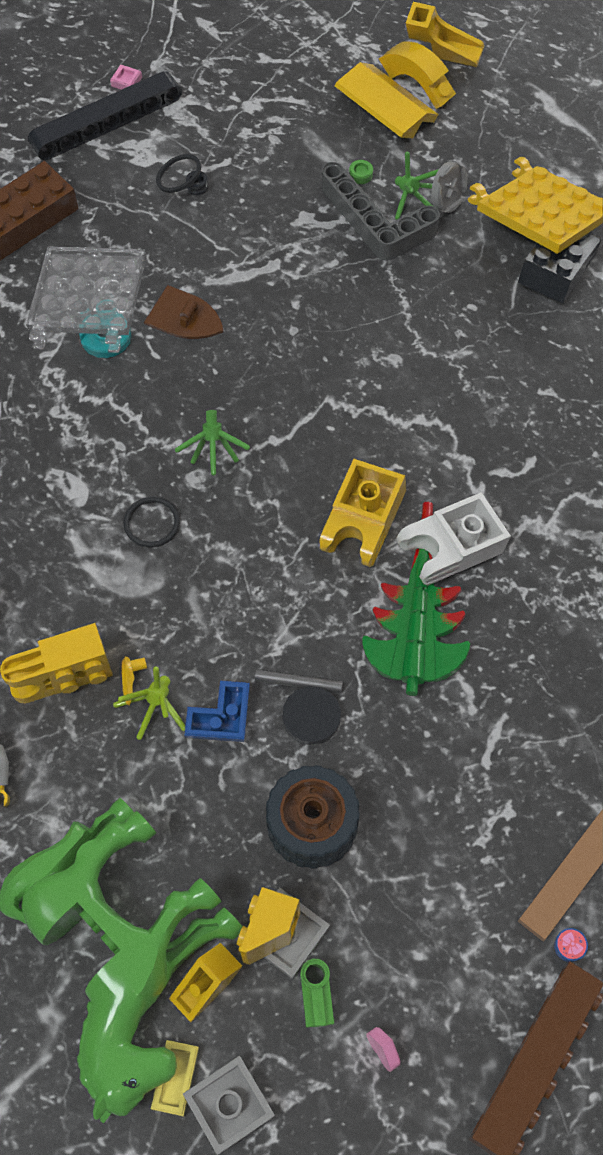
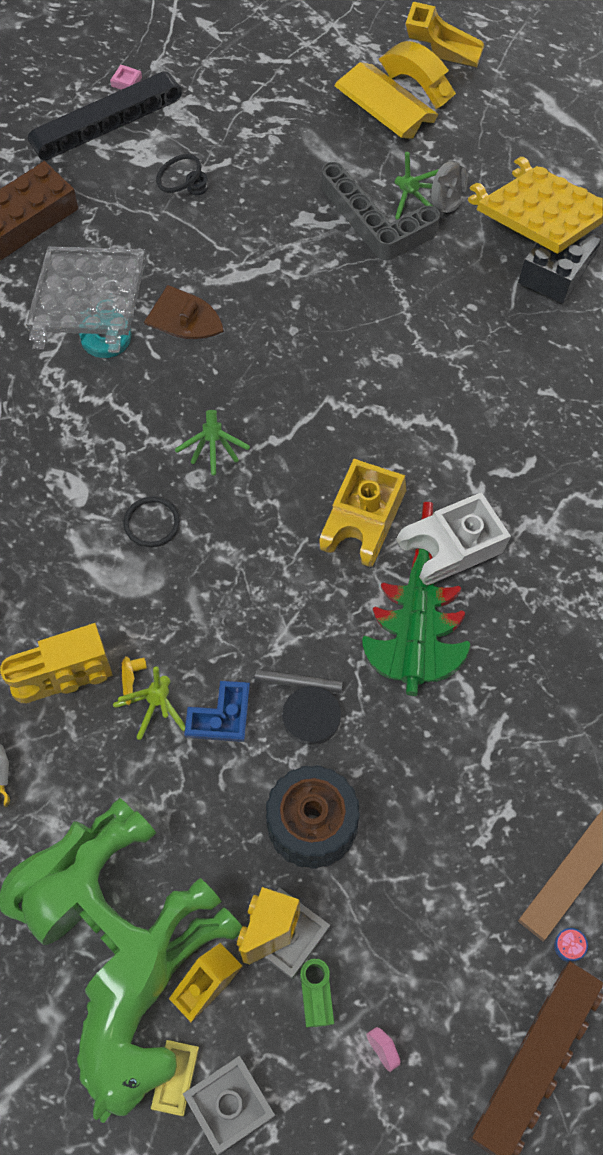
(361, 171): bright green tile -> none

